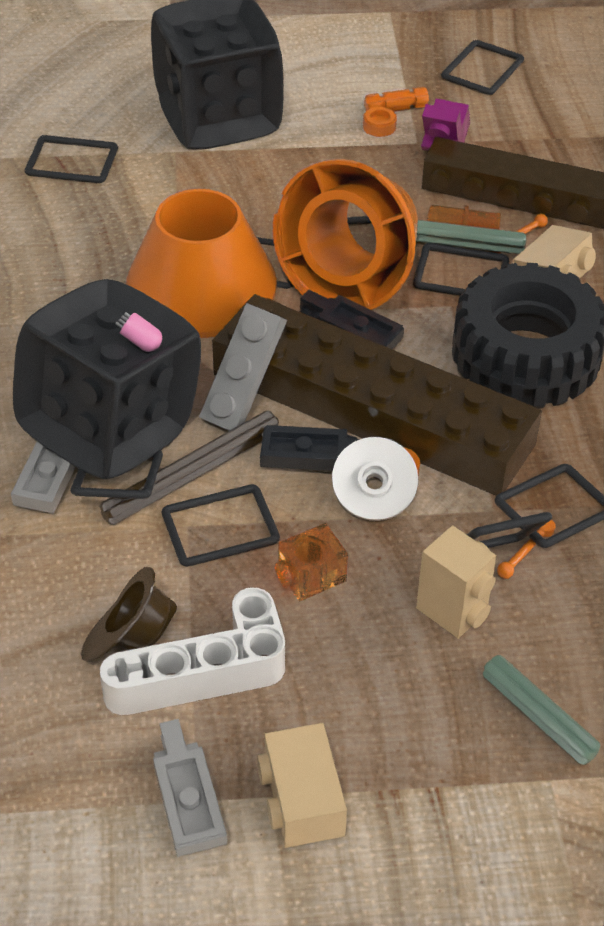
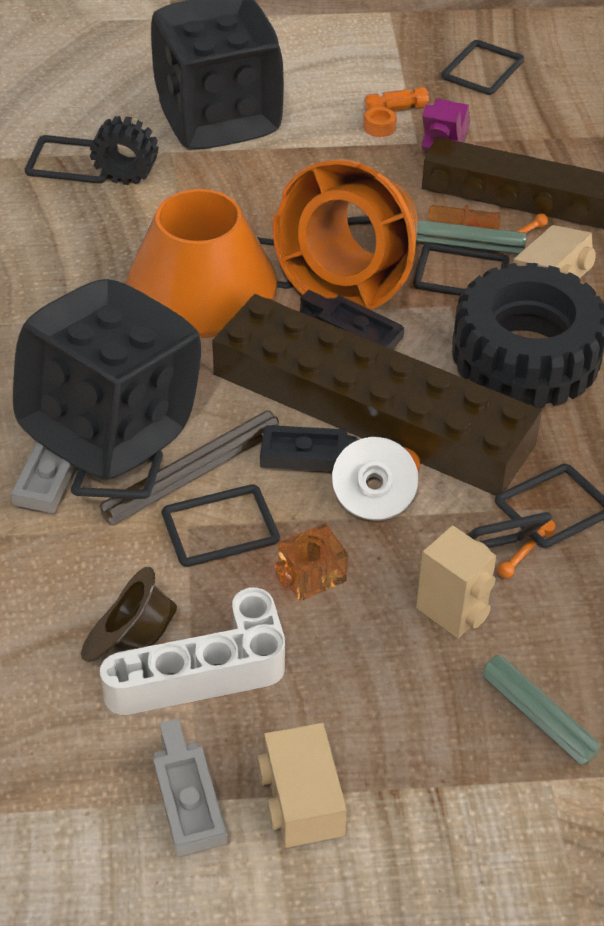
(128, 135): none -> black tyre
(140, 332): bright pink piece -> none
(243, 367): light grey plate -> none

